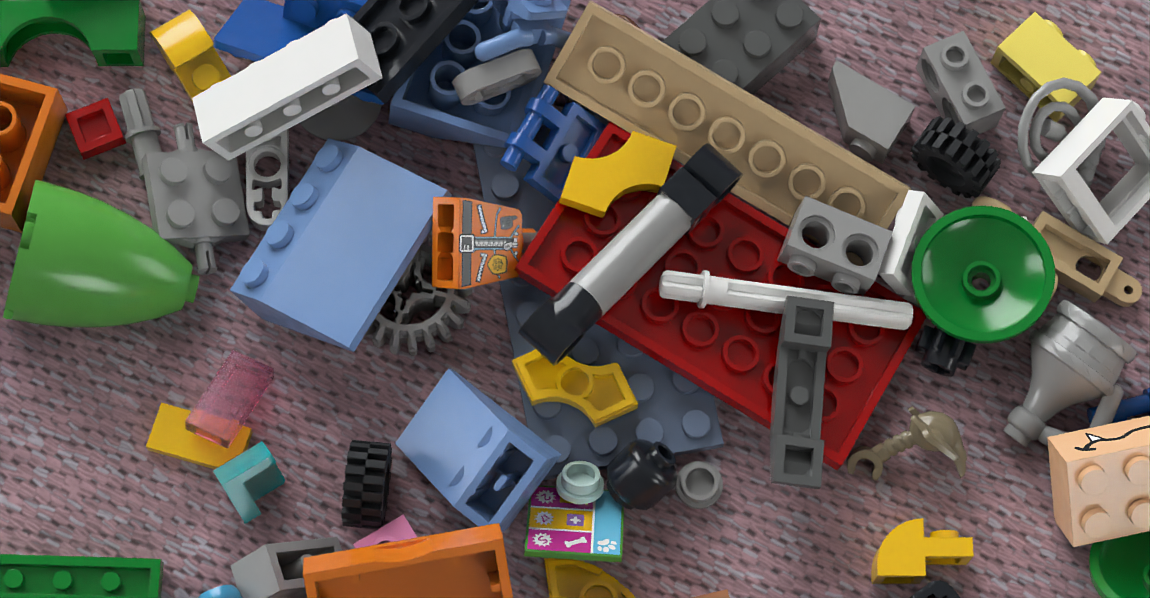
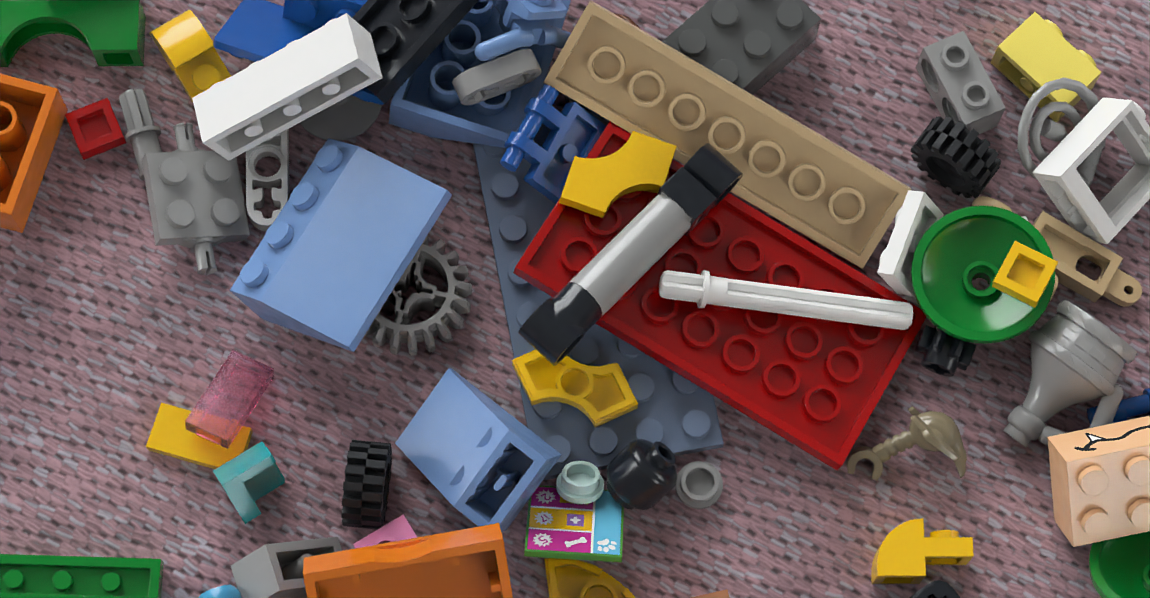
(93, 265): bright green cylinder -> none
(475, 242): orange torso -> none
(799, 392): dark grey slope -> none
(837, 234): light grey brick -> none
(867, 113): light grey slope -> none
(1025, 274): none -> yellow plate

